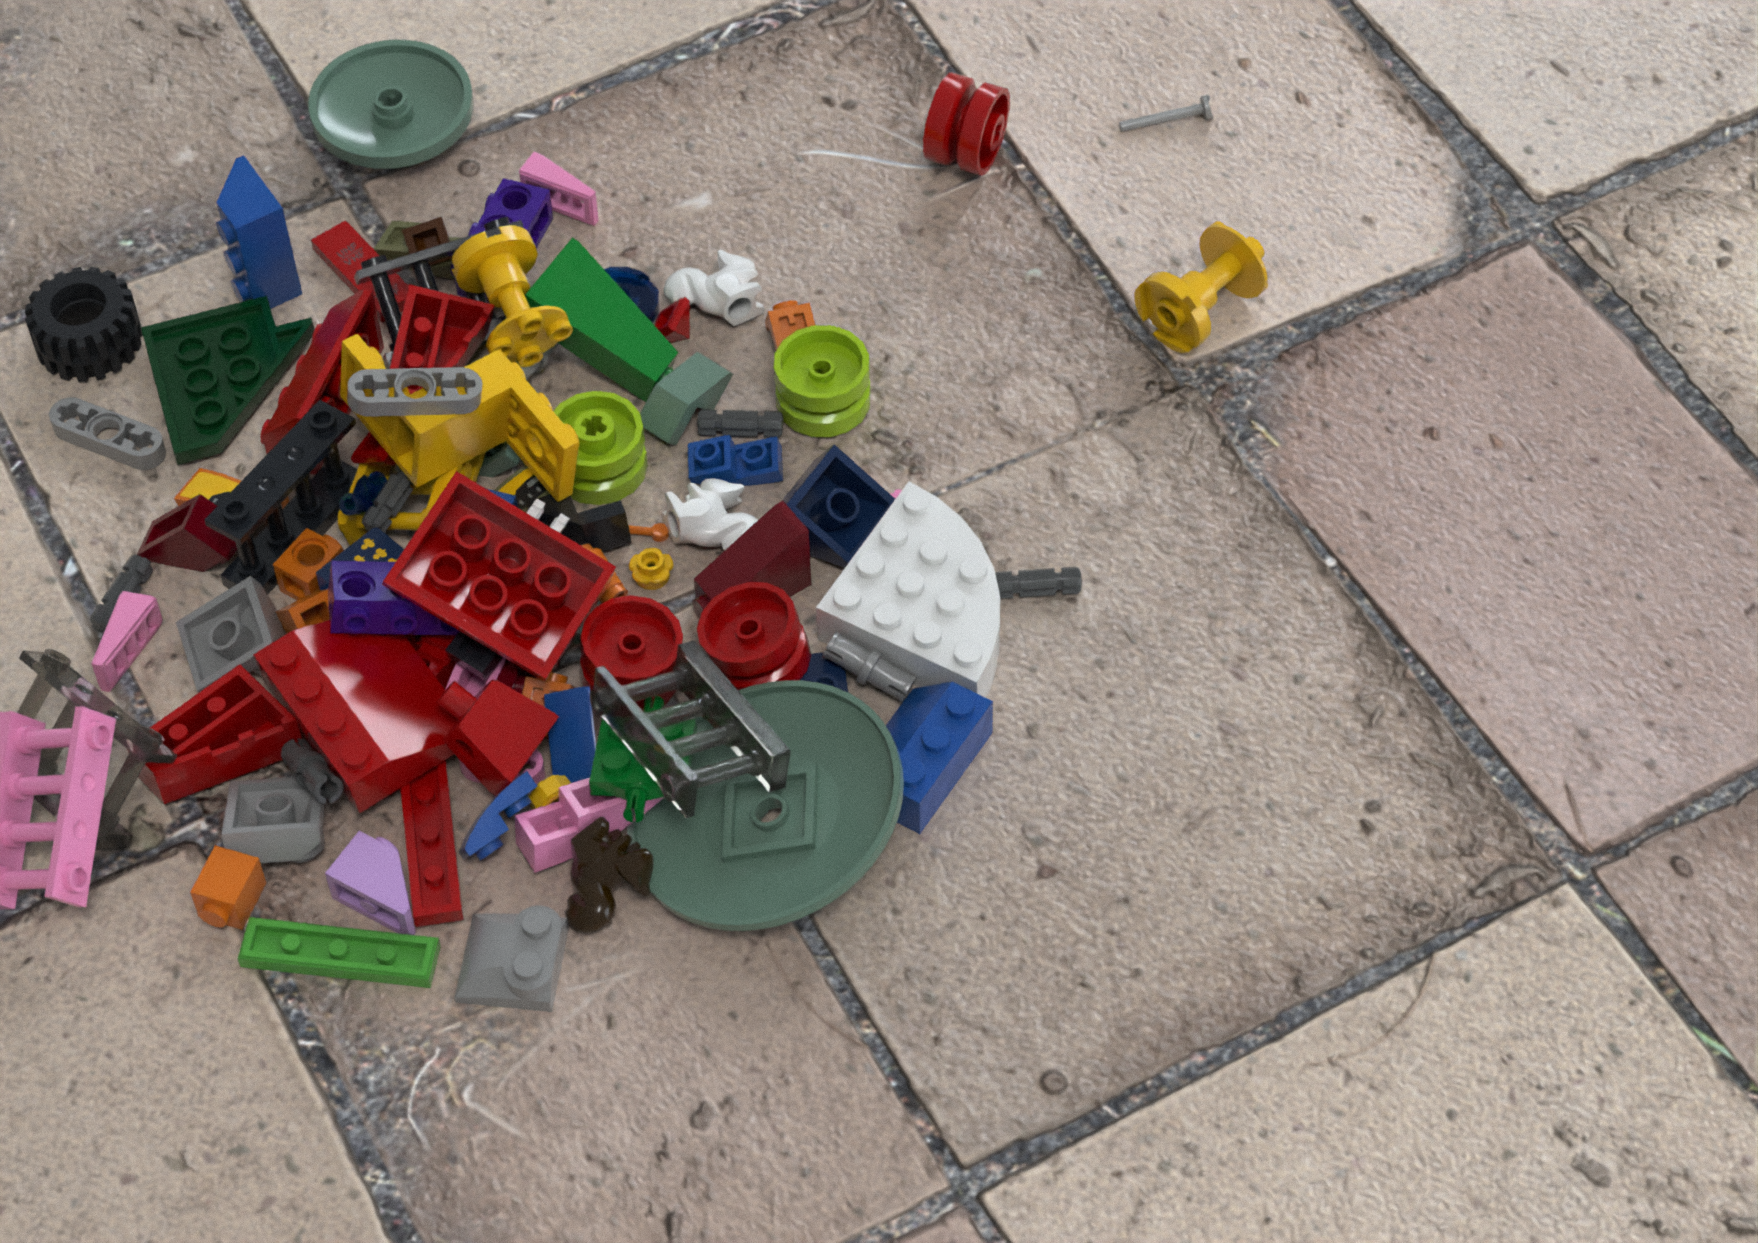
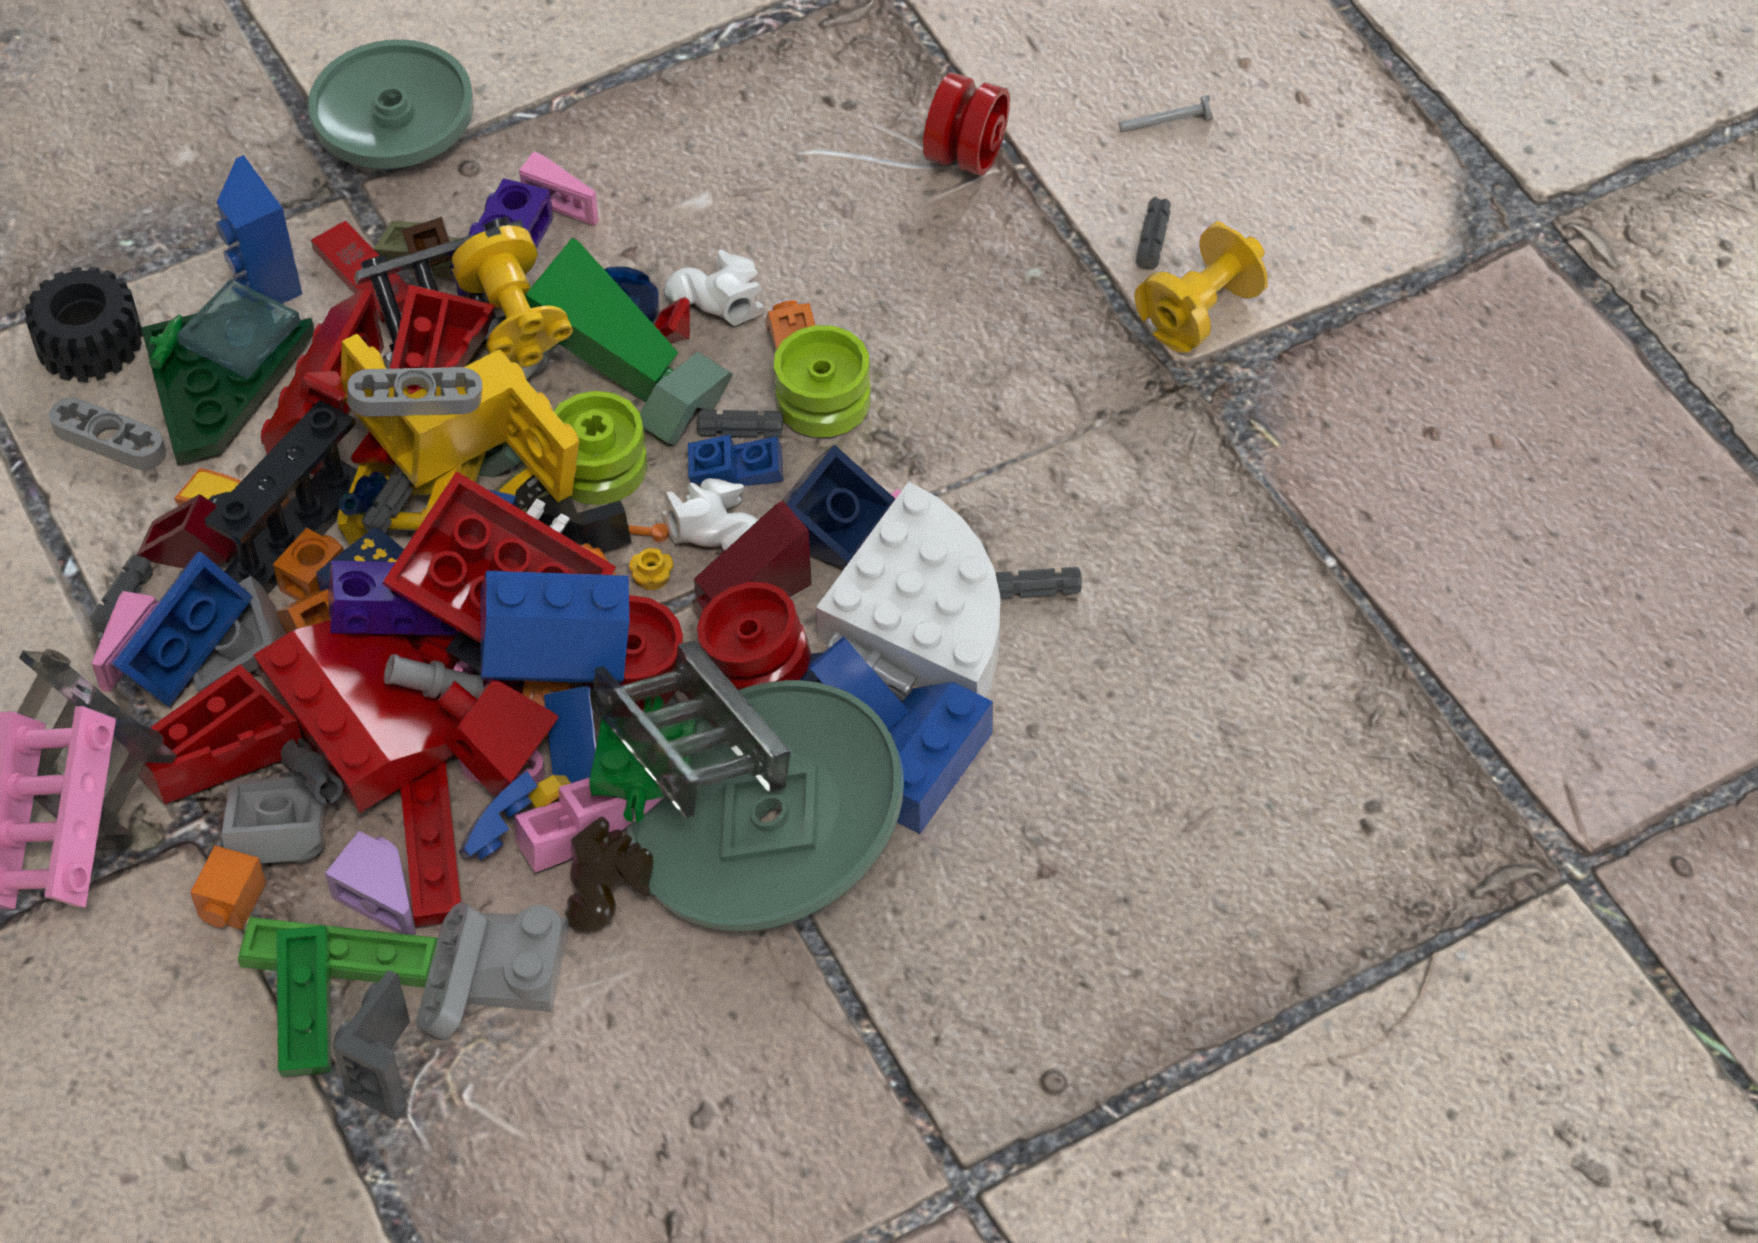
(165, 342): none -> green helmet
(182, 629): none -> blue slope
(238, 328): none -> clear light blue plate
(303, 1001): none -> green plate
(324, 387): none -> red slope
(365, 1048): none -> dark grey bracket
(428, 678): none -> light grey pin
(451, 971): none -> light grey beam
(552, 626): none -> blue slope
(848, 671): none -> blue slope
(1153, 233): none -> dark grey axle

